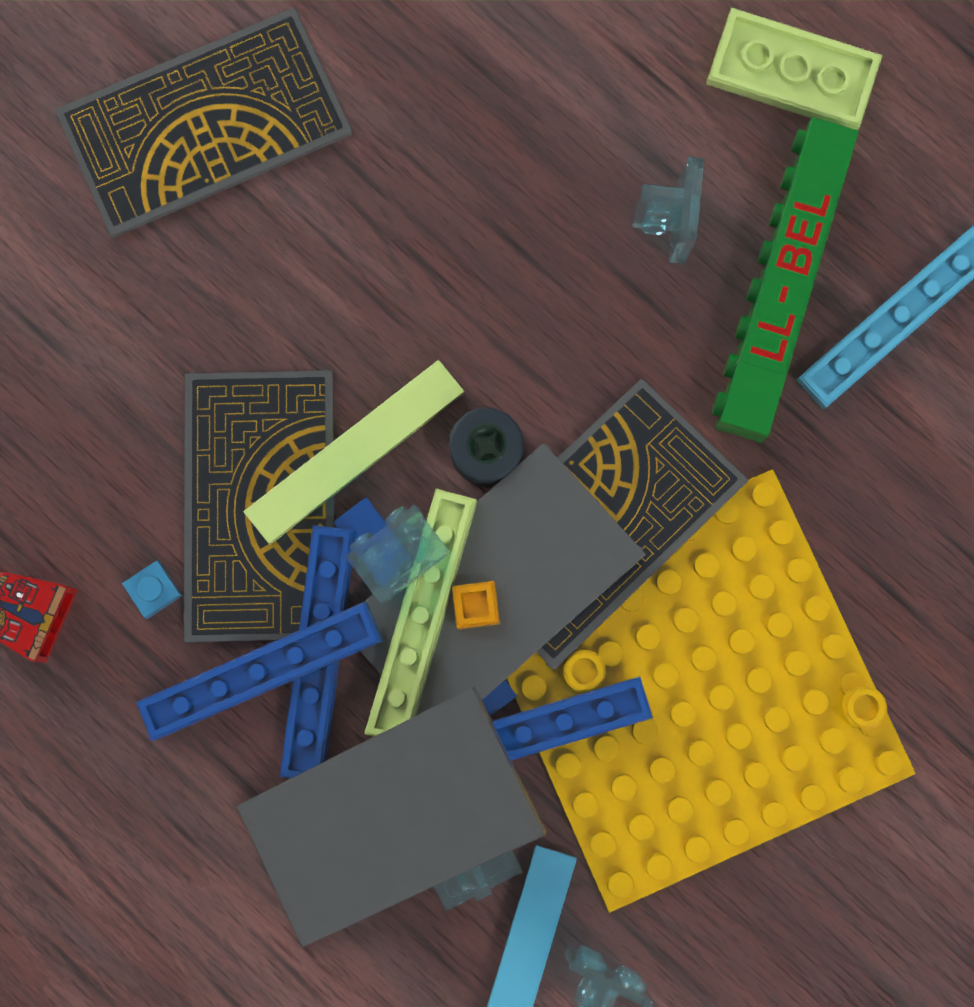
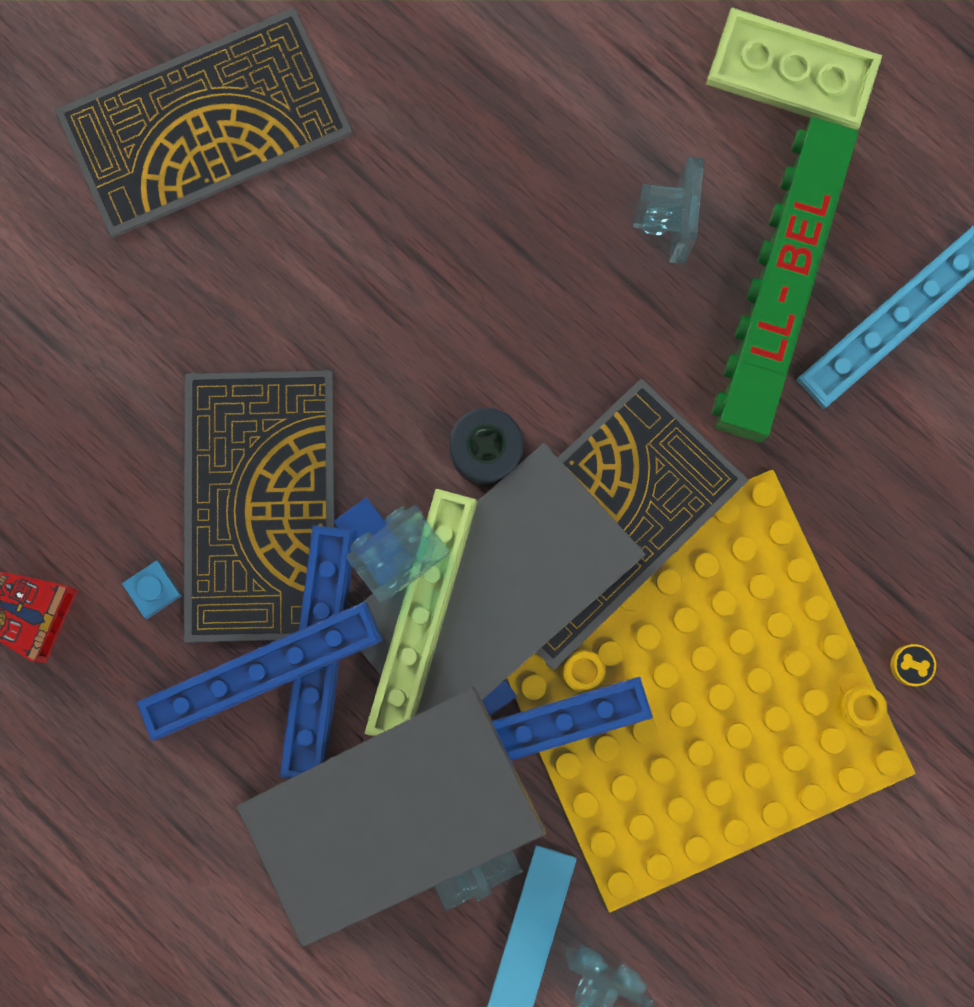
(353, 452): yellowish green tile -> none
(476, 605): light orange tile -> none
(913, 665): none -> tile

